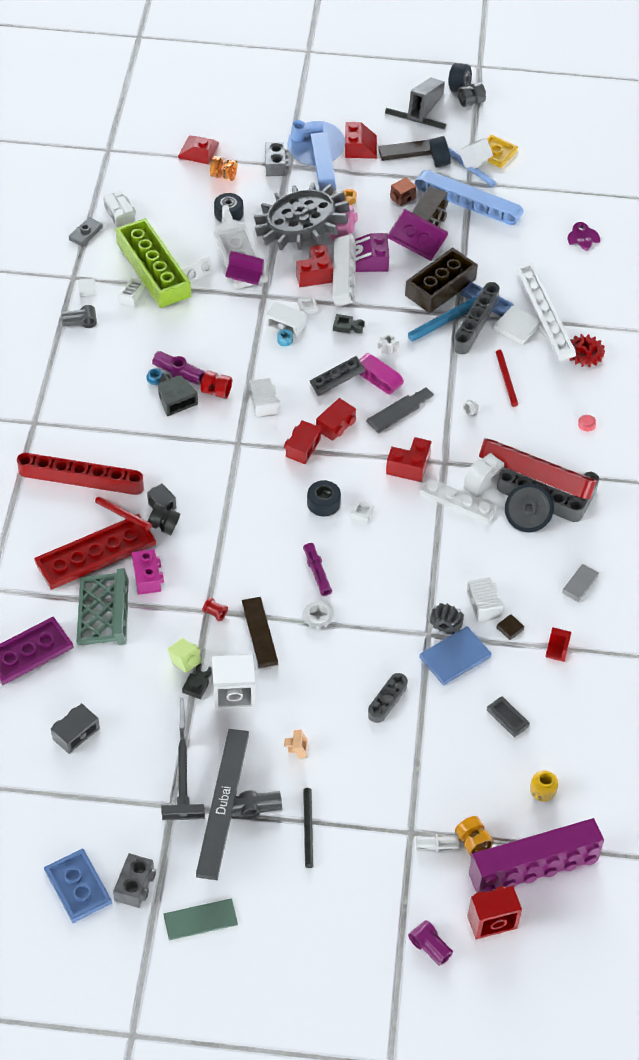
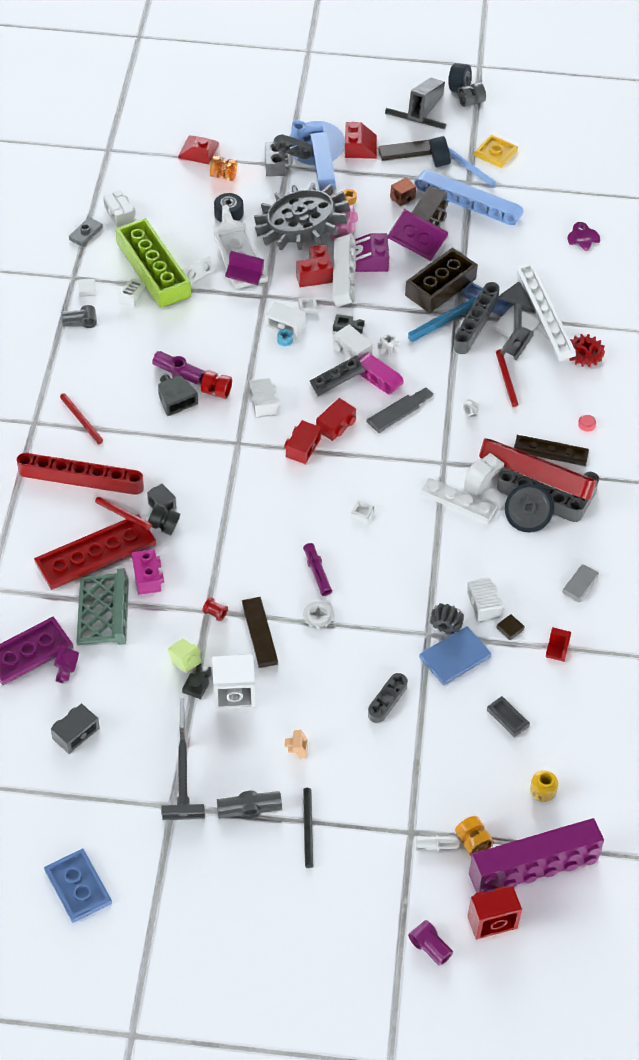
(66, 661): none -> magenta plate
(81, 418): none -> red bar
(130, 880): flat silver brick -> none
(153, 376): dark azure plate -> none
(200, 919): sand green piece -> none
(222, 805): dark grey tile -> none
(284, 143): none -> dark grey beam
(324, 498): black wheel -> none
(351, 343): none -> white brick
(409, 463): red brick -> none
(476, 153): white brick -> none
(521, 336): none -> dark grey piece
(552, 450): none -> dark brown tile

